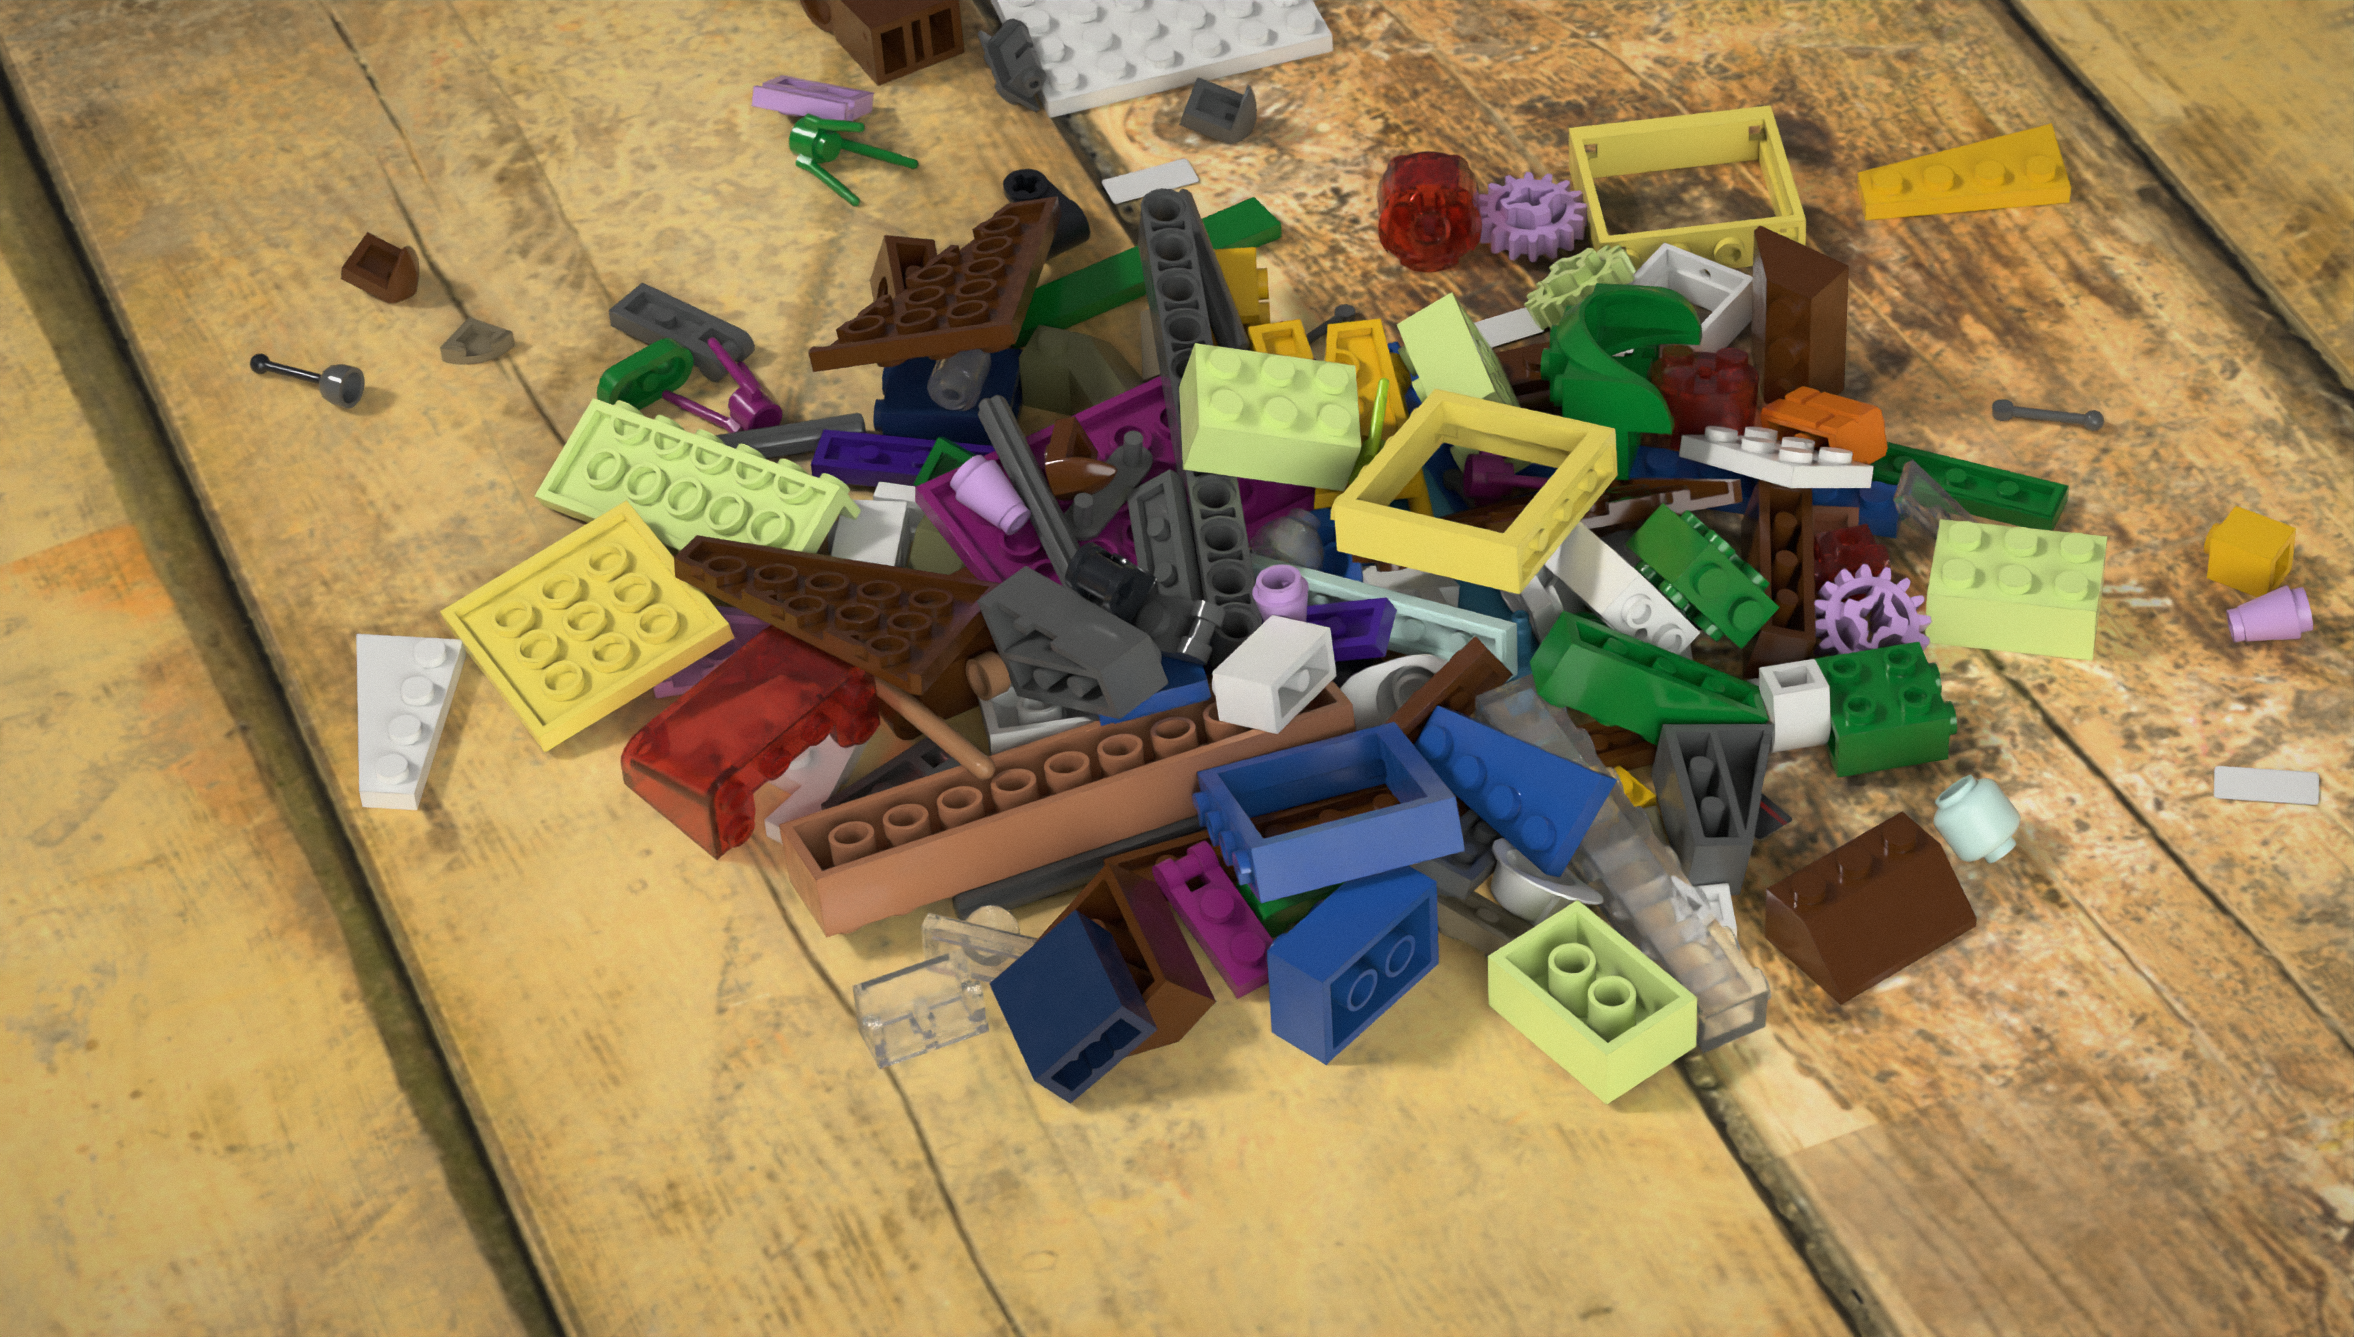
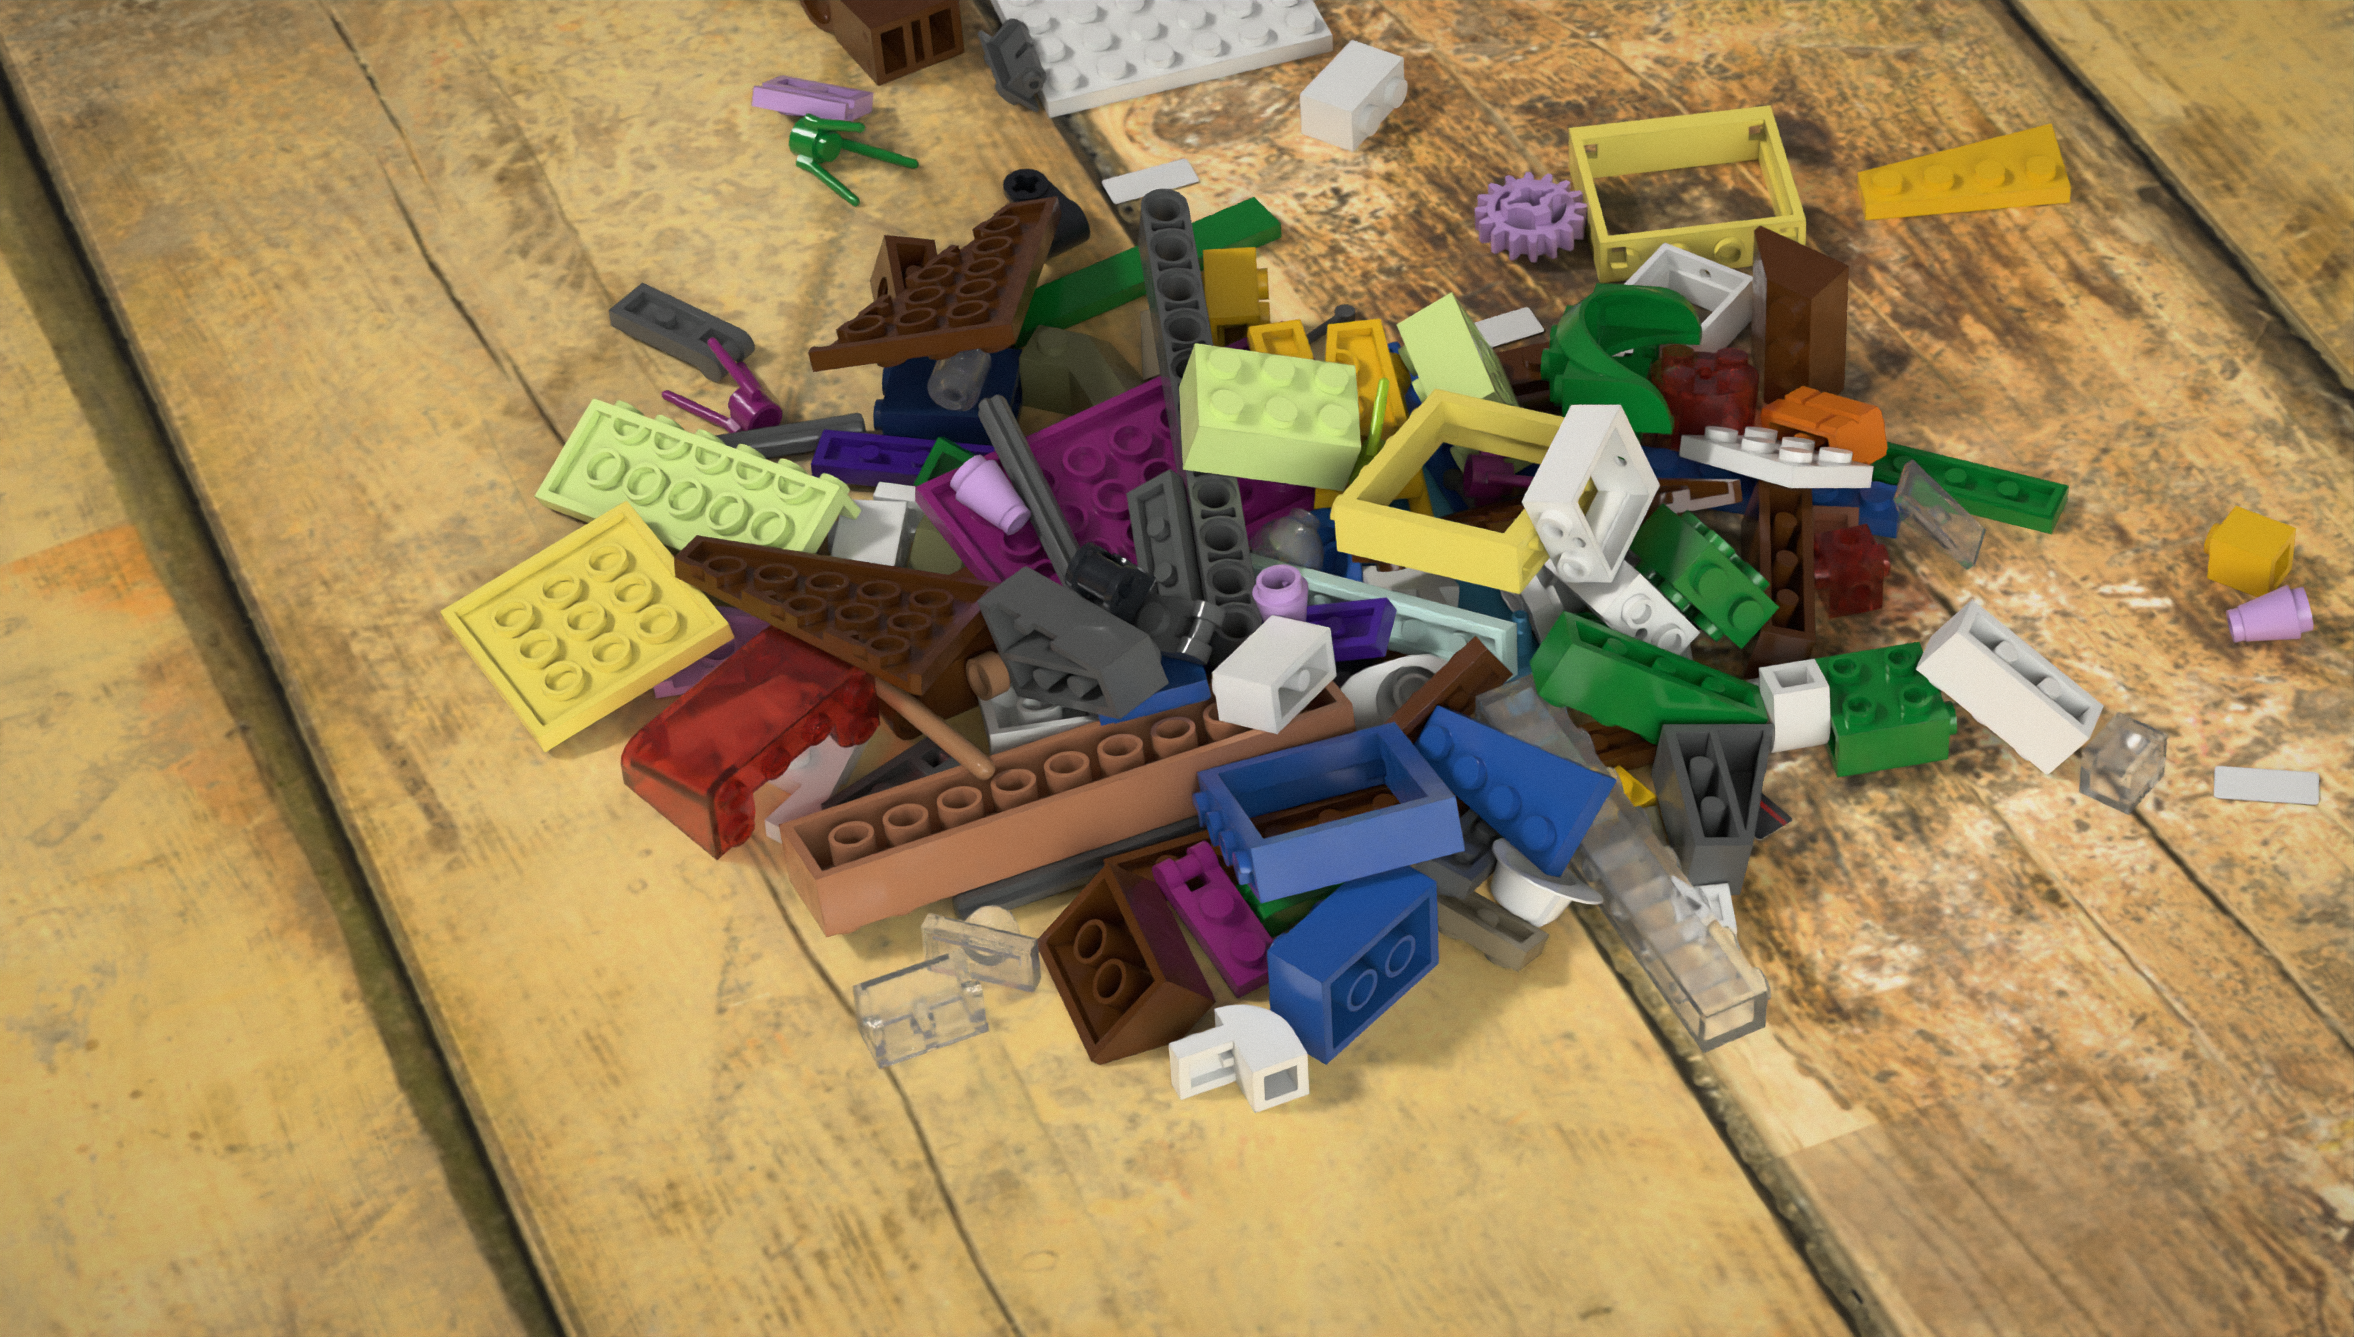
(338, 383): dark grey hinge -> none
(383, 269): reddish brown plate -> none
(402, 710): white wing -> none
(476, 343): dark tan tile -> none
(646, 374): green plate -> none
(1073, 462): reddish brown plate -> none
(1073, 1006): dark blue brick -> none
(1093, 512): dark grey piece -> none
(1220, 112): dark grey plate -> none
(1220, 305): dark grey axle -> none
(1247, 1048): none -> white brick
(1352, 95): none -> white brick
(1428, 210): clear red brick -> none
(1575, 279): yellowish green gear -> none
(1587, 446): none -> white window
(1592, 1001): yellowish green brick -> none
(1868, 908): reddish brown slope -> none
(1891, 618): lavender gear -> none
(1976, 819): light aqua head -> none
(2005, 410): dark grey hinge -> none
(2009, 687): none -> white brick
(2016, 589): yellowish green brick -> none
(2123, 763): none -> clear brick

